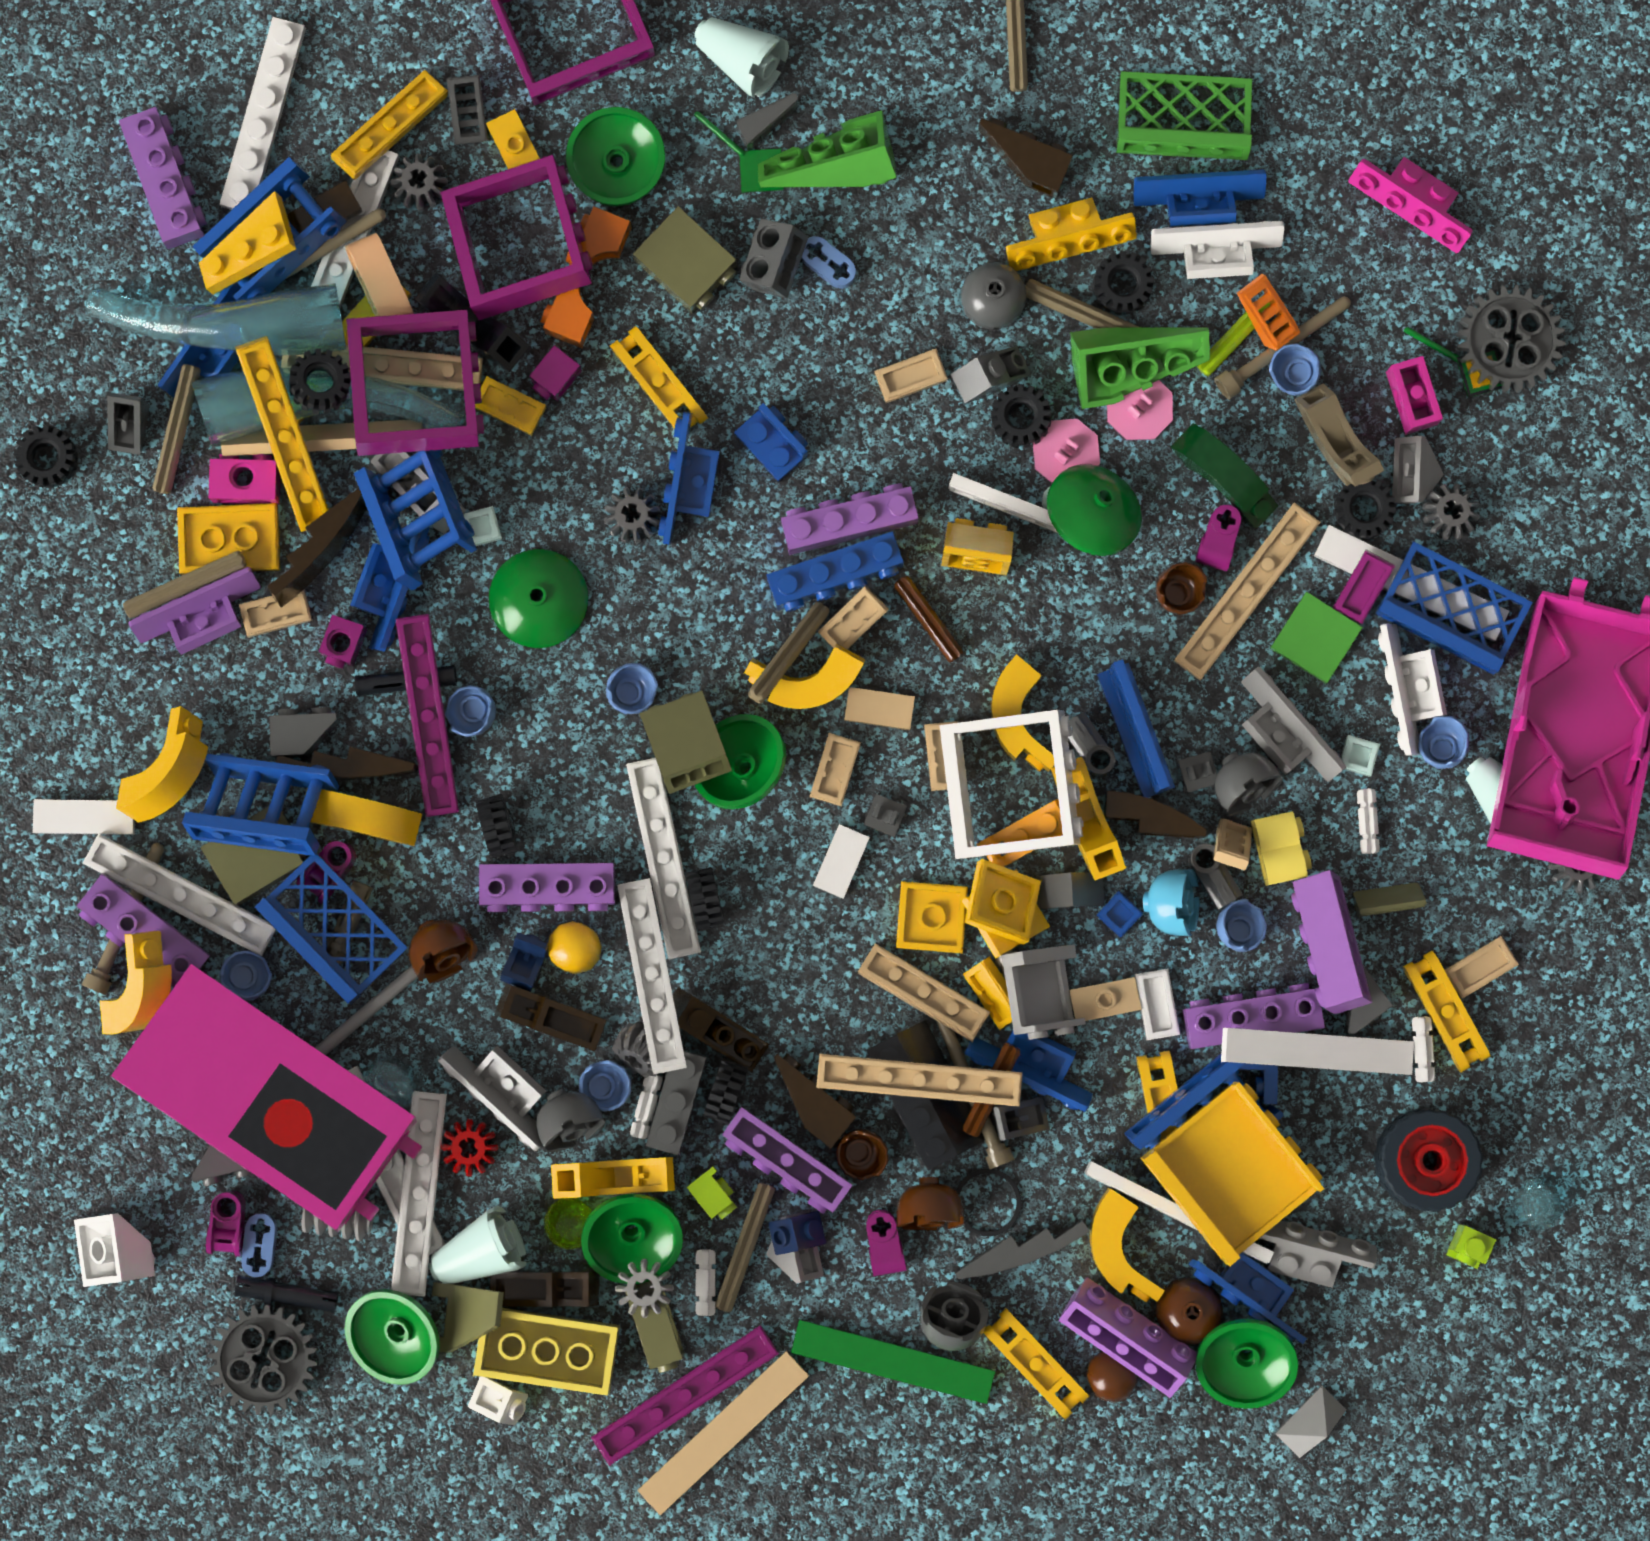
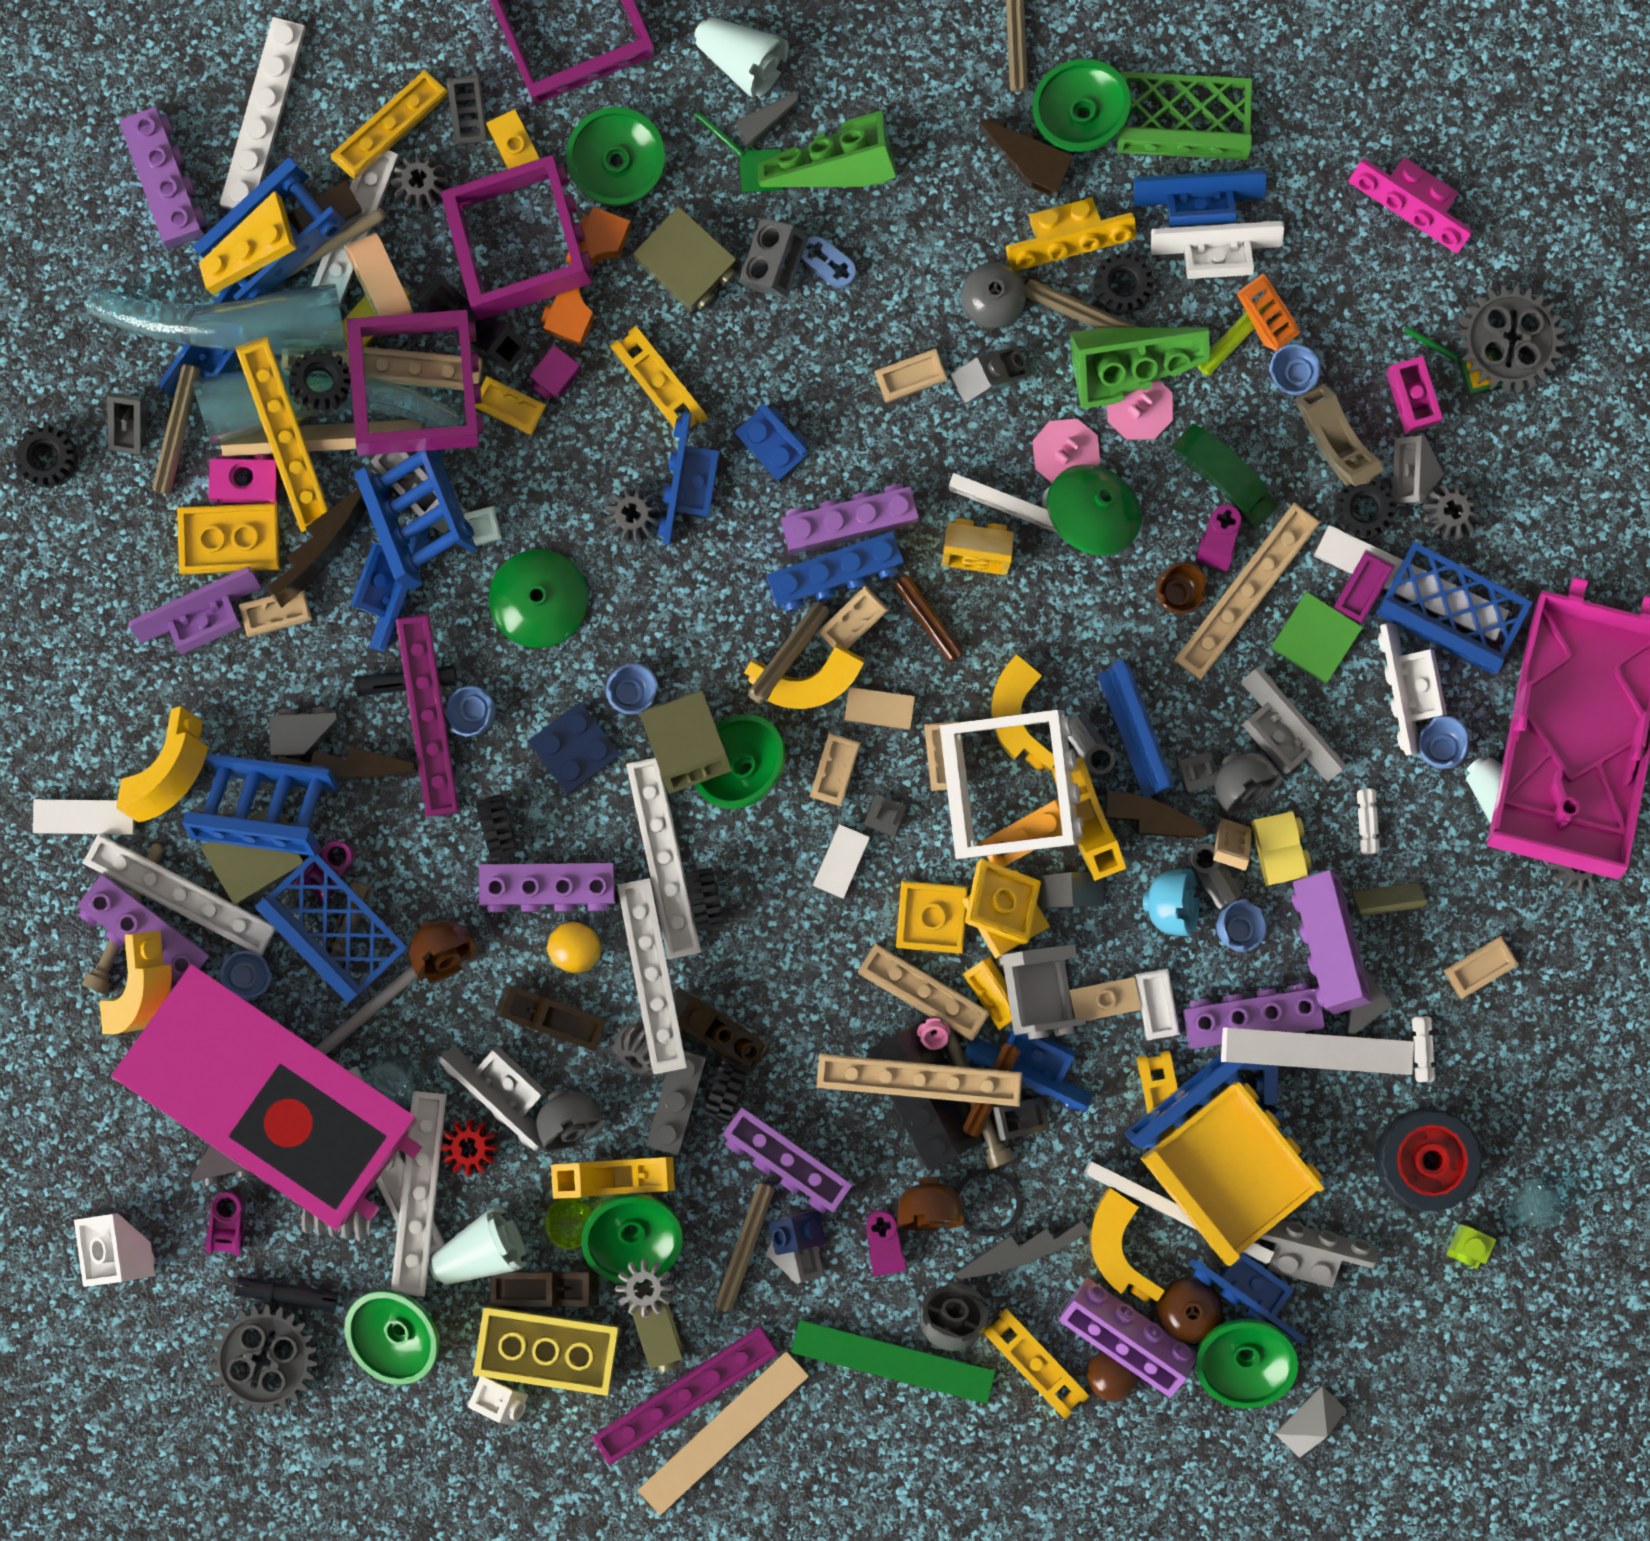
(184, 584): dark tan axle -> none
(251, 1243): medium blue beam -> none
(342, 627): magenta brick -> none
(367, 817): yellow arch -> none
(469, 1314): olive flag -> none
(524, 961): dark blue bracket -> none
(574, 748): none -> dark blue plate
(606, 1084): medium blue hair -> none
(646, 1107): white axle -> none
(705, 1282): white axle -> none
(713, 1194): lime brick -> none
(818, 1111): dark brown slope -> none
(862, 1154): reddish brown hair -> none
(936, 1040): none -> bright pink plate
(1014, 397): black tyre -> none
(1076, 89): none -> green dish
(1119, 914): blue tile -> none
(1231, 382): dark tan piece -> none
(1359, 755): light aqua tile -> none
(1446, 1011): yellow plate -> none

